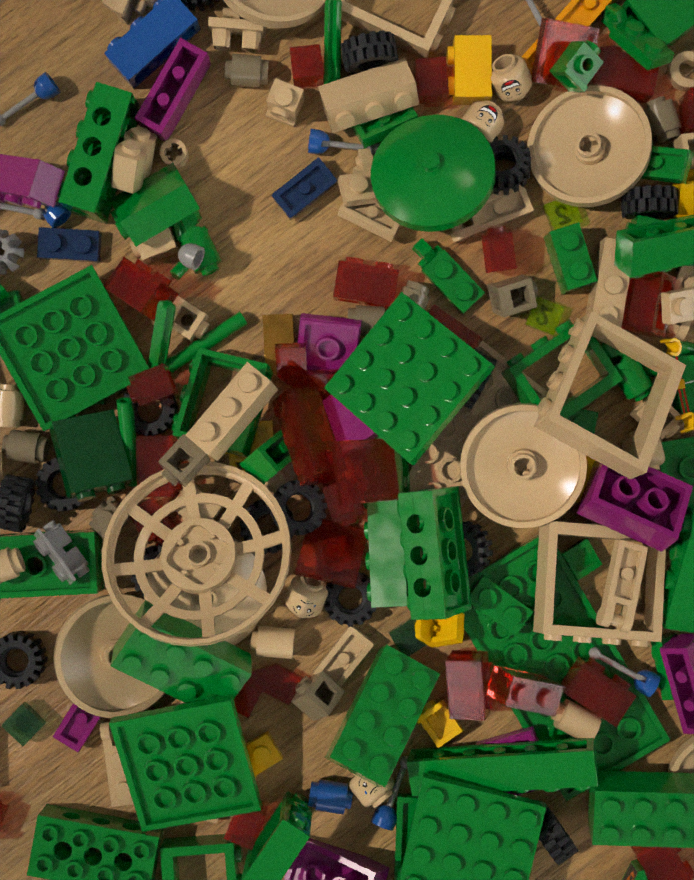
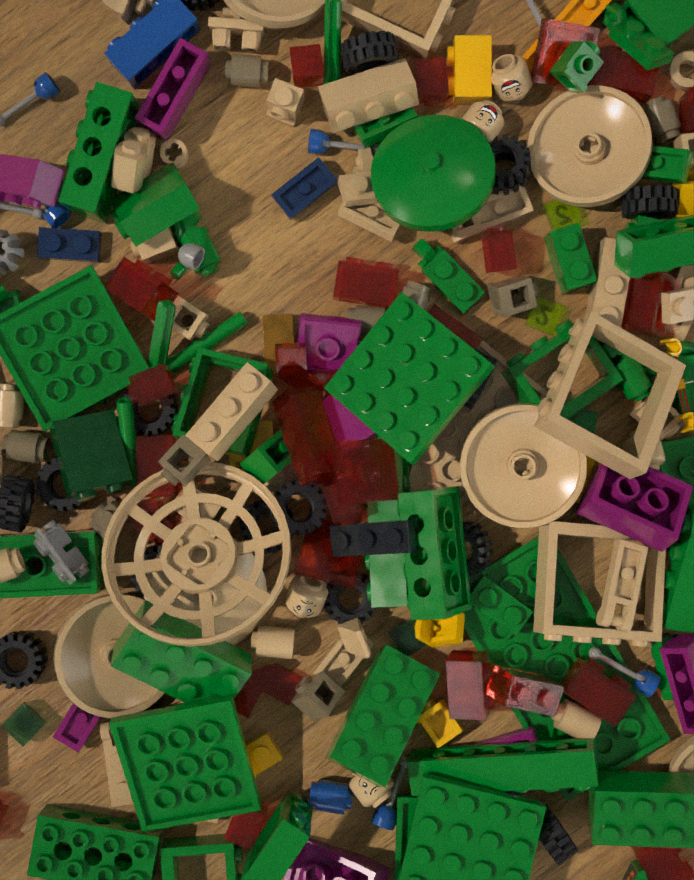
(354, 638): none -> tan slope
(373, 538): none -> black plate
(581, 558): green plate -> none

